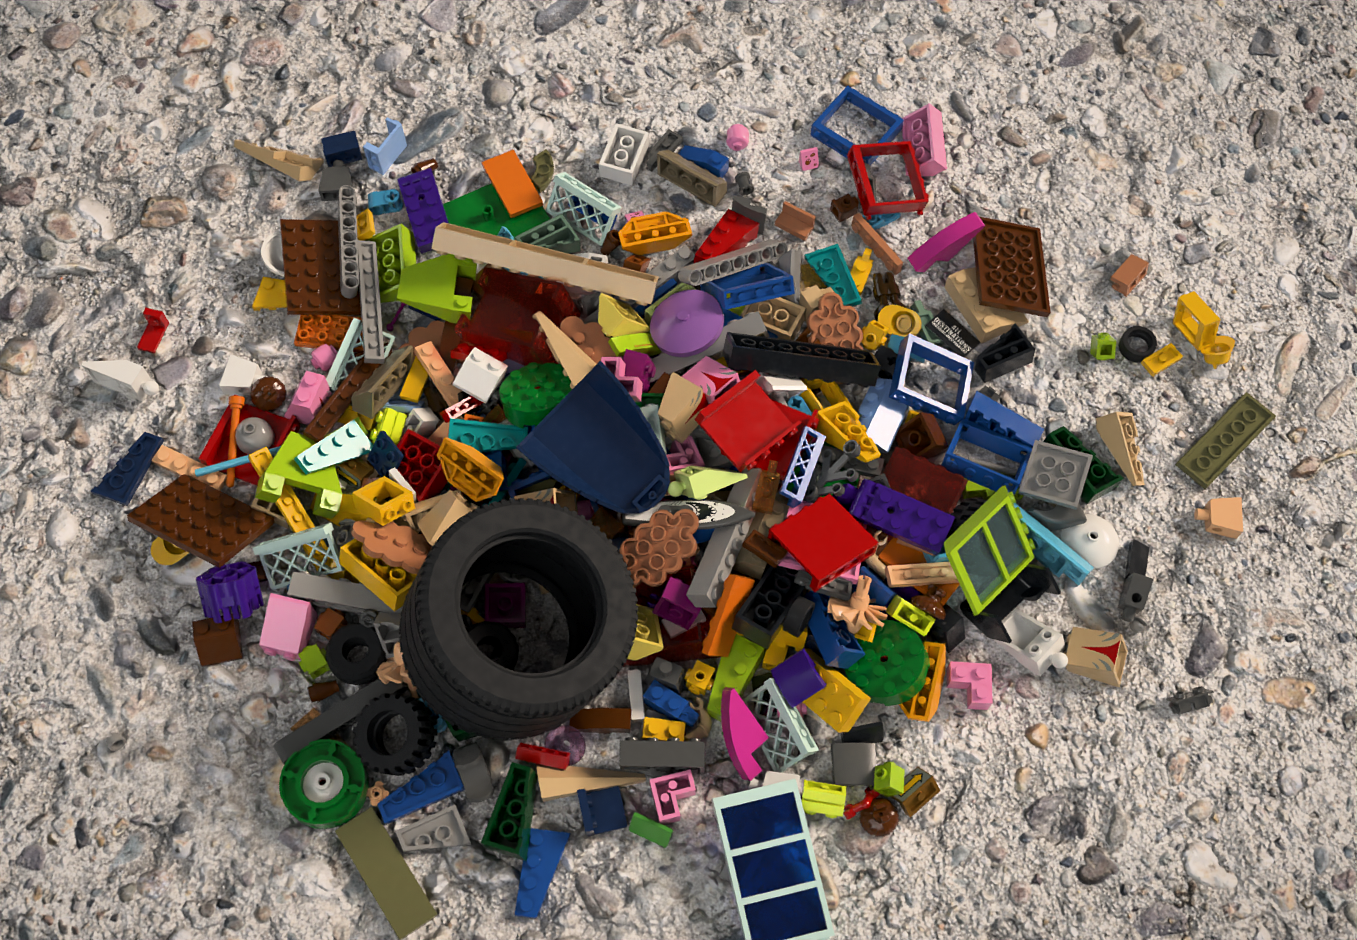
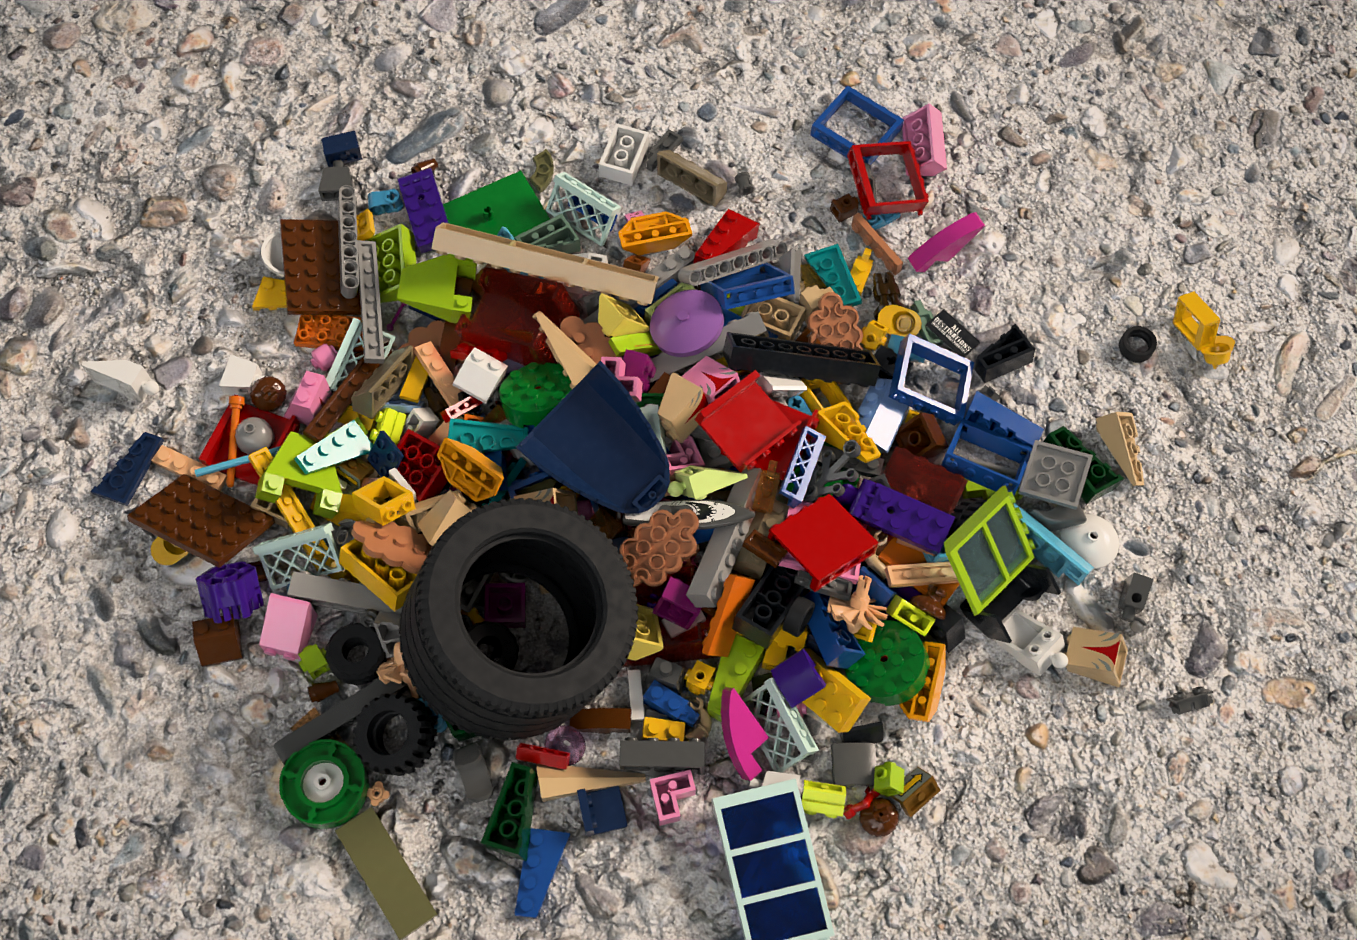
(115, 741): light grey hinge -> none
(154, 331): red bracket -> none
(292, 164): tan wedge -> none
(329, 622): dark orange brick -> none
(383, 157): light blue panel -> none
(422, 790): blue wing -> none
(435, 832): light grey wing -> none
(512, 183): orange tile -> none
(610, 243): reddish brown cone -> none
(650, 830): bright green slope -> none
(706, 159): blue slope -> none
(737, 137): bright pink head -> none
(757, 213): dark grey slope -> none
(795, 221): nougat panel -> none
(809, 159): bright pink slope -> none
(974, 678): bright pink brick -> none
(983, 320): tan slope -> none
(1011, 268): reddish brown plate -> none
(1103, 346): lime brick -> none
(1129, 274): nougat hinge -> none
(1137, 558): black slope -> none
(1161, 359): yellow plate -> none
(1222, 516): light nougat torso -> none
(1225, 440): olive tile -> none

